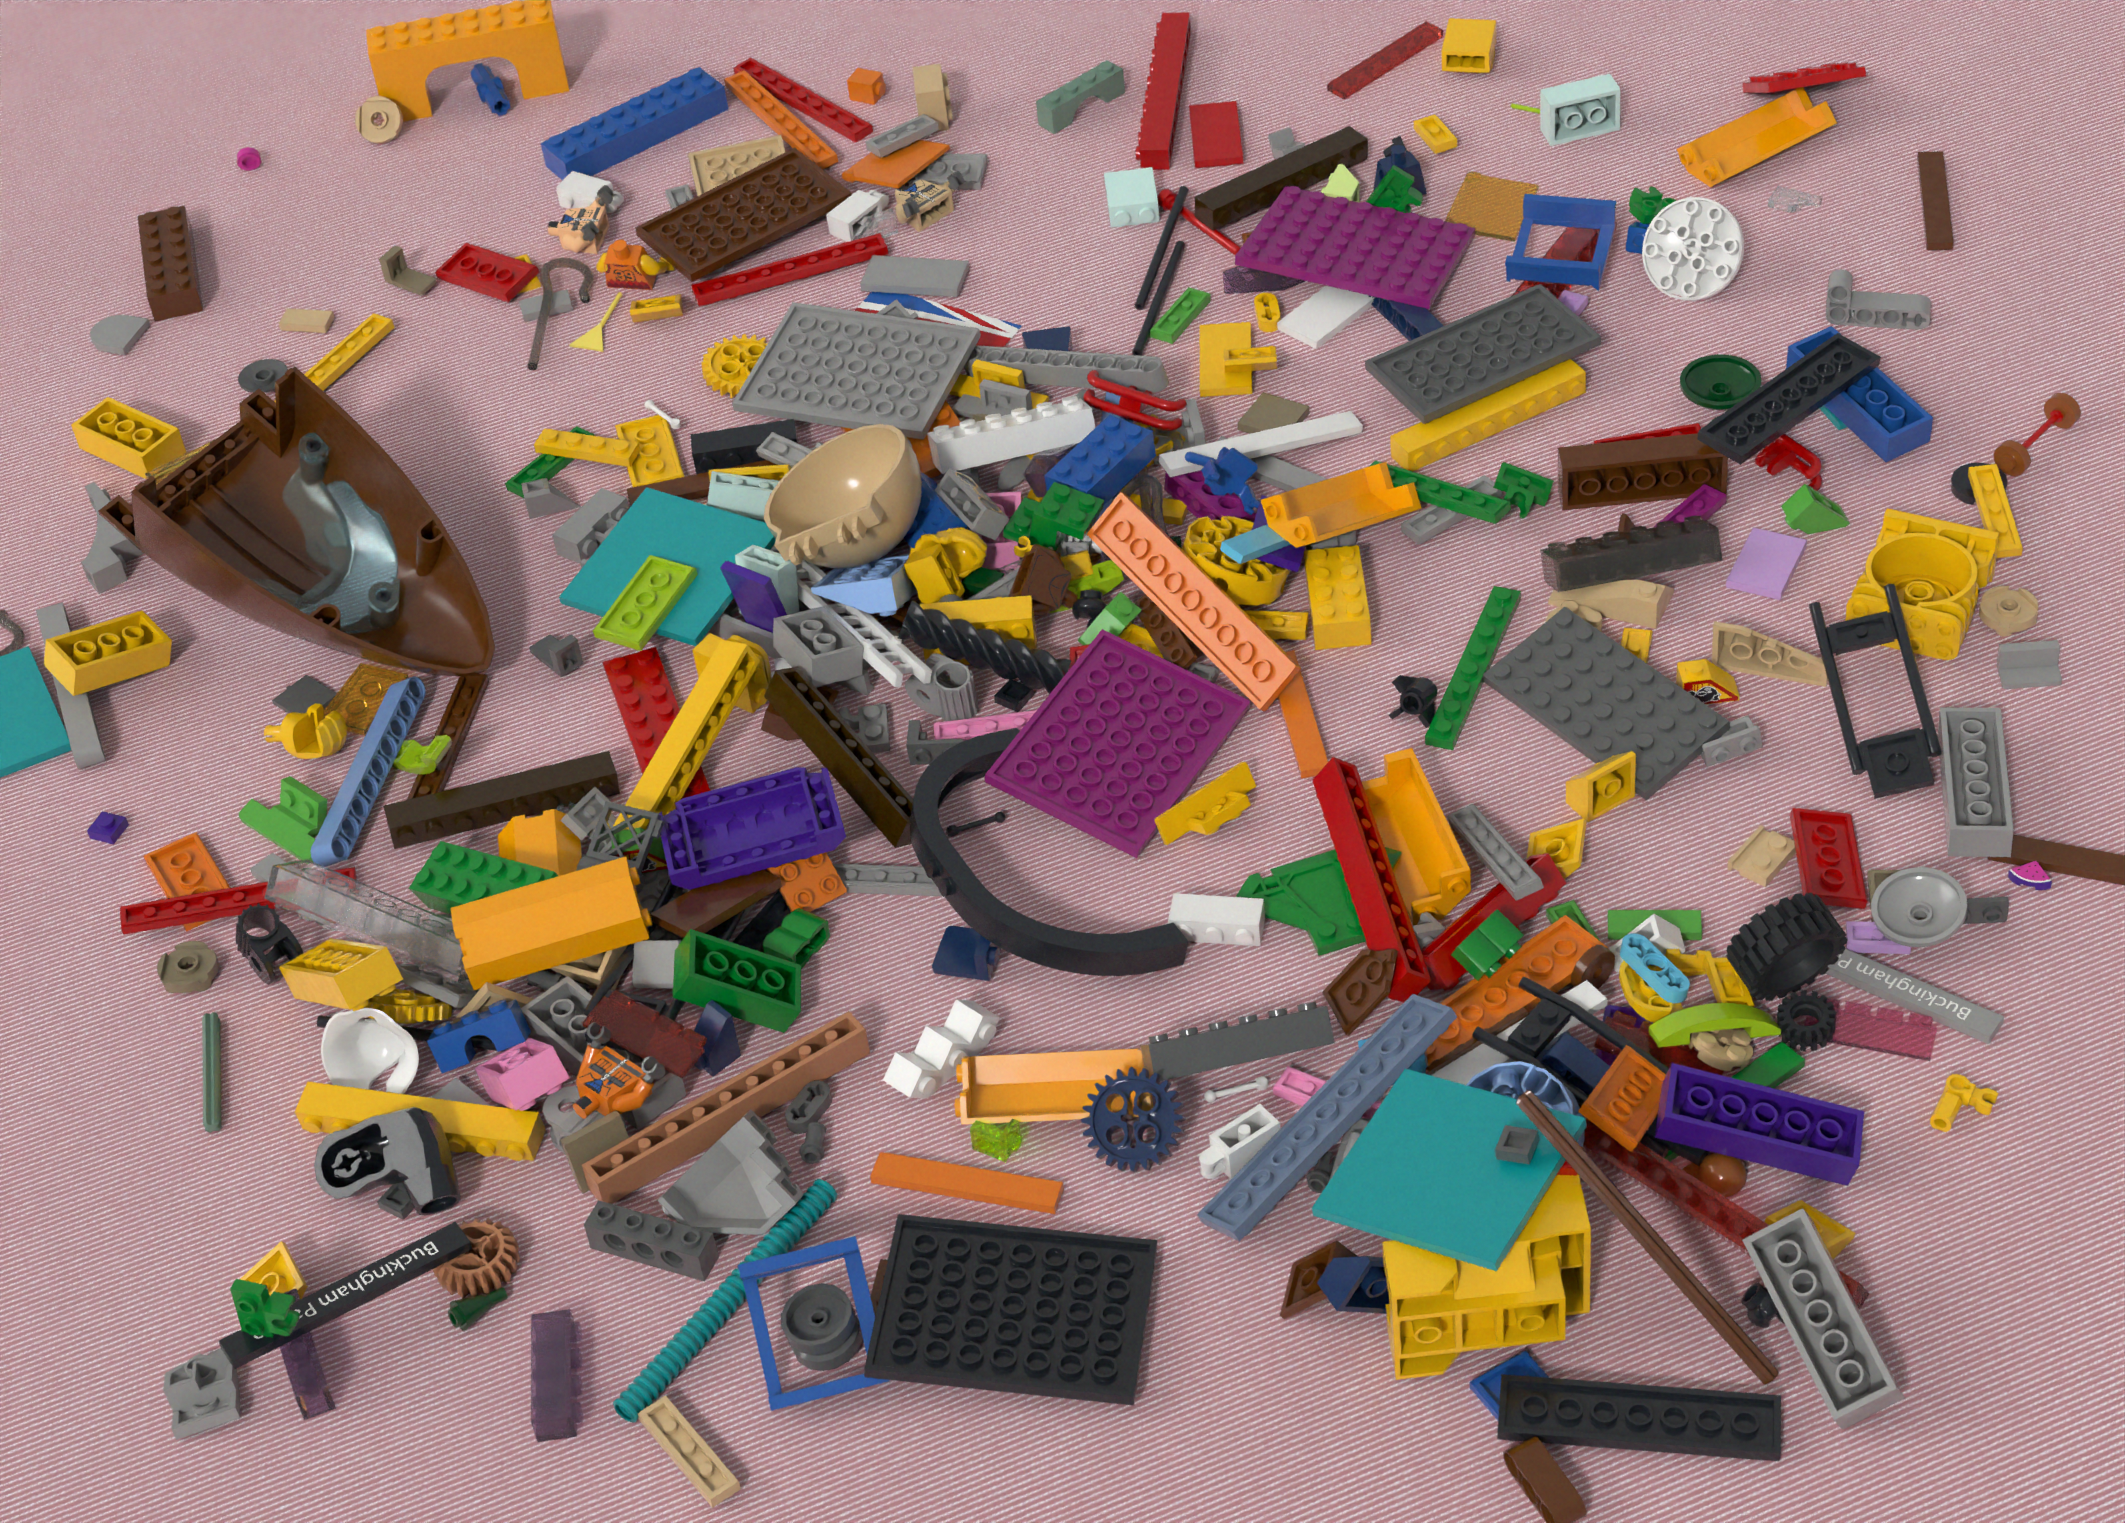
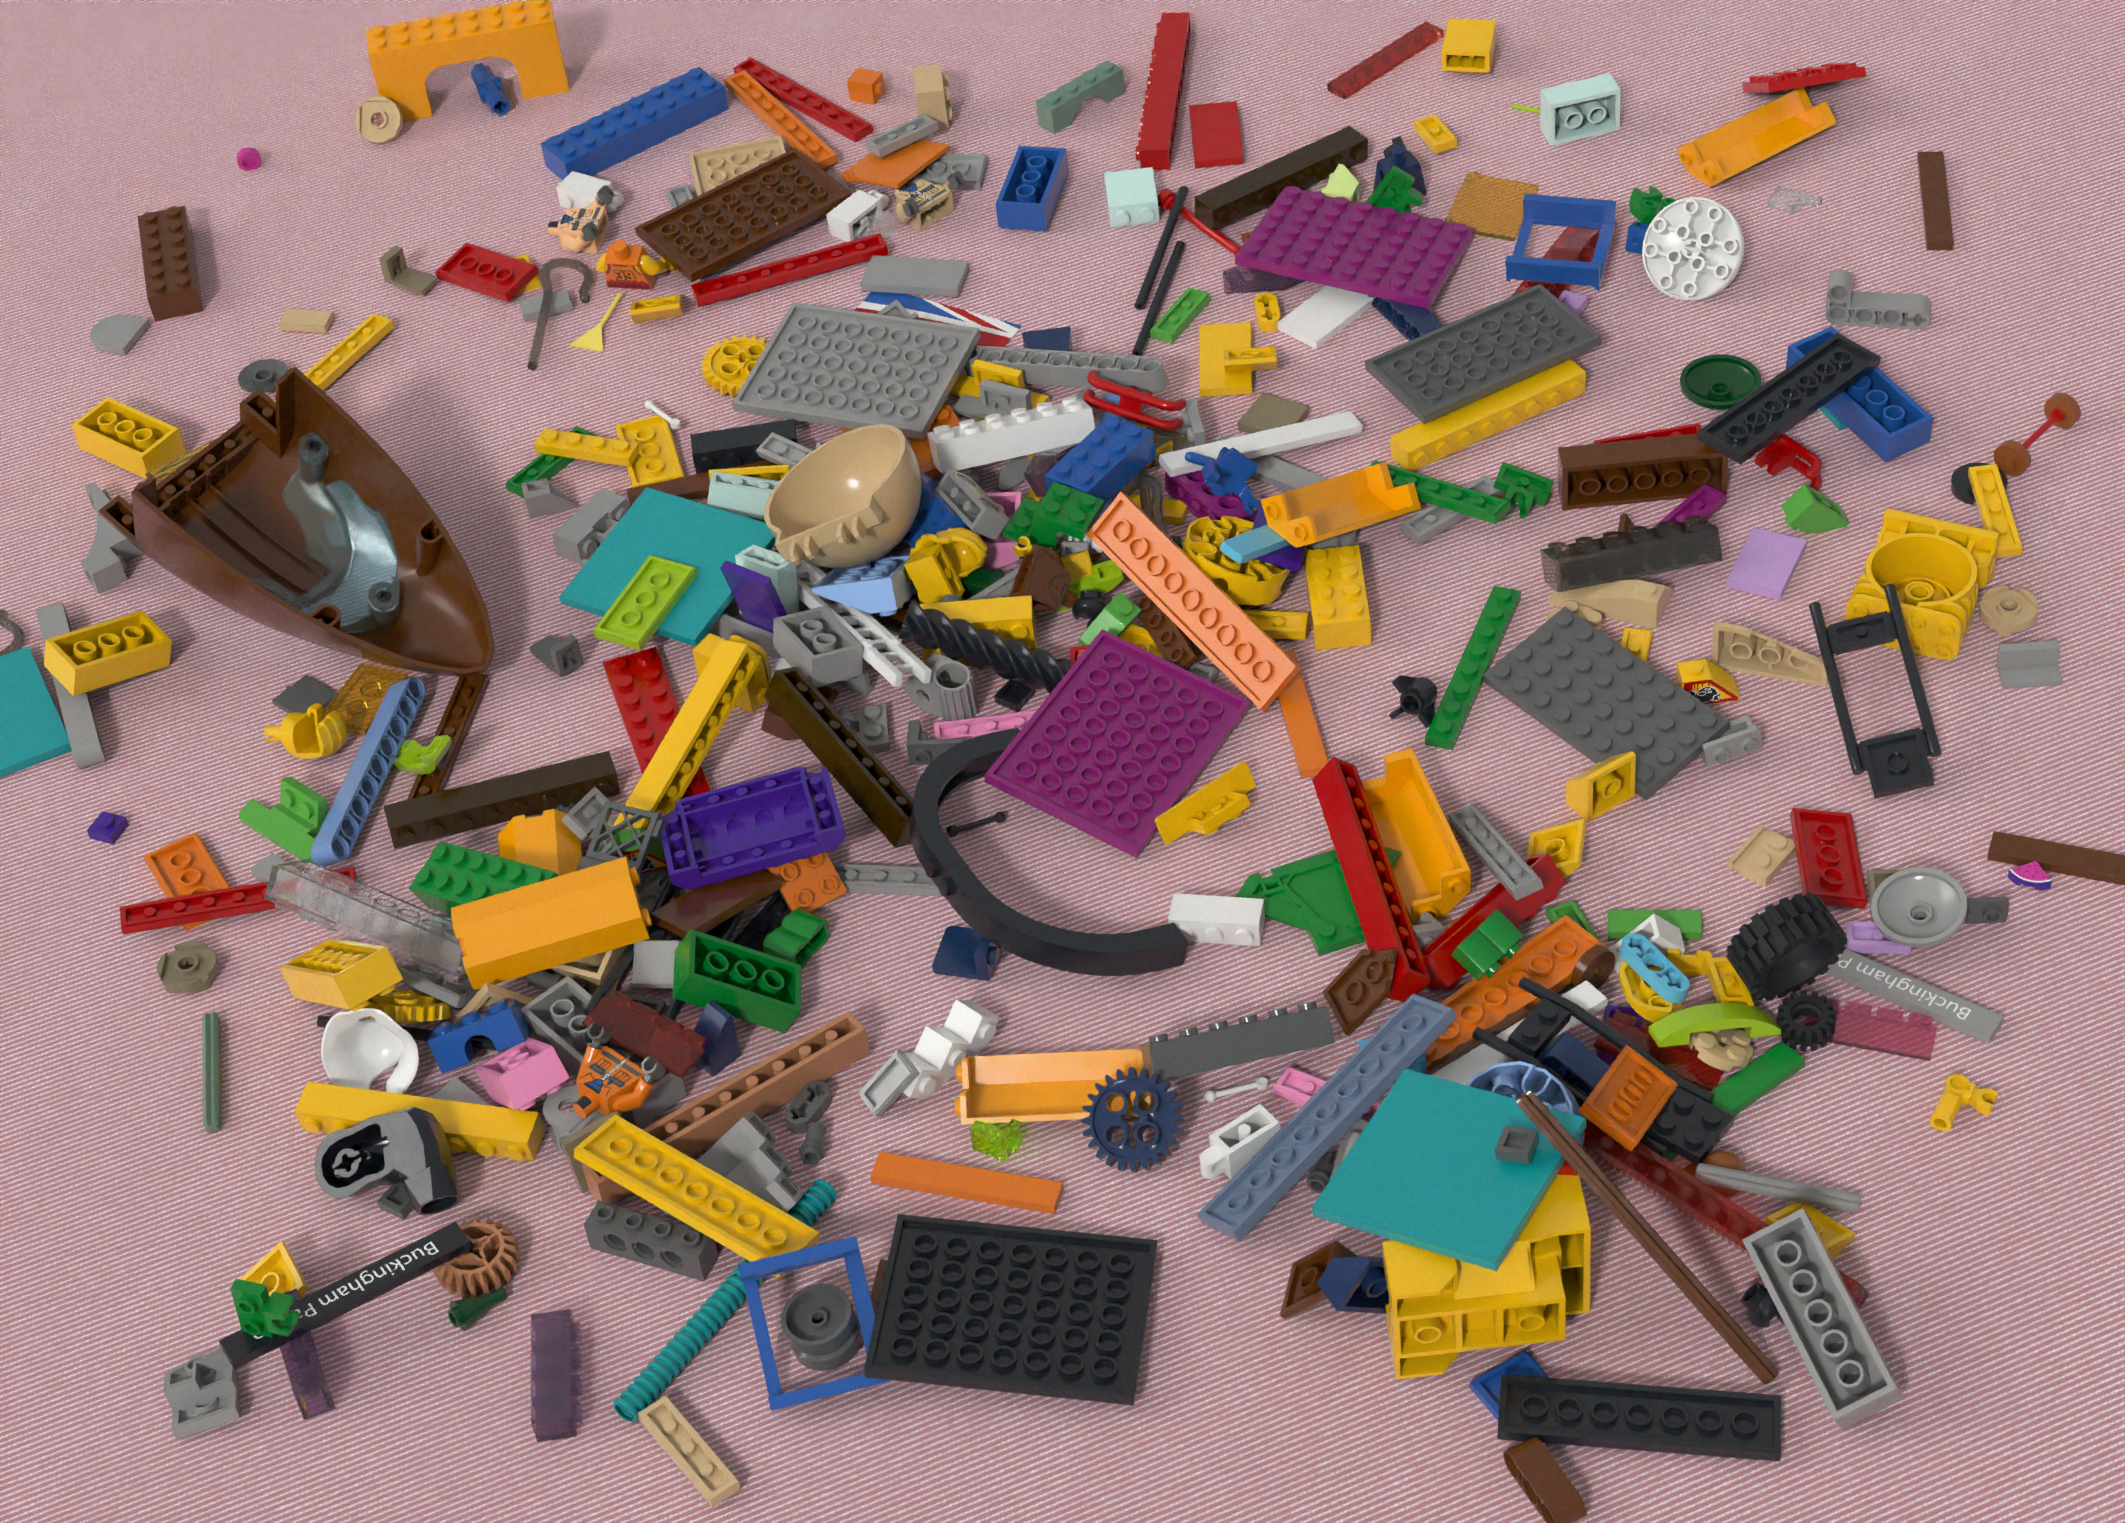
(253, 947): black piece -> none
(692, 1192): none -> yellow plate
(888, 1083): none -> light grey tile
(1032, 188): none -> blue brick
(1283, 143): light grey bracket -> none
(1760, 1124): dark purple brick -> none
(1778, 1187): none -> light grey axle
(1975, 782): light grey brick -> none

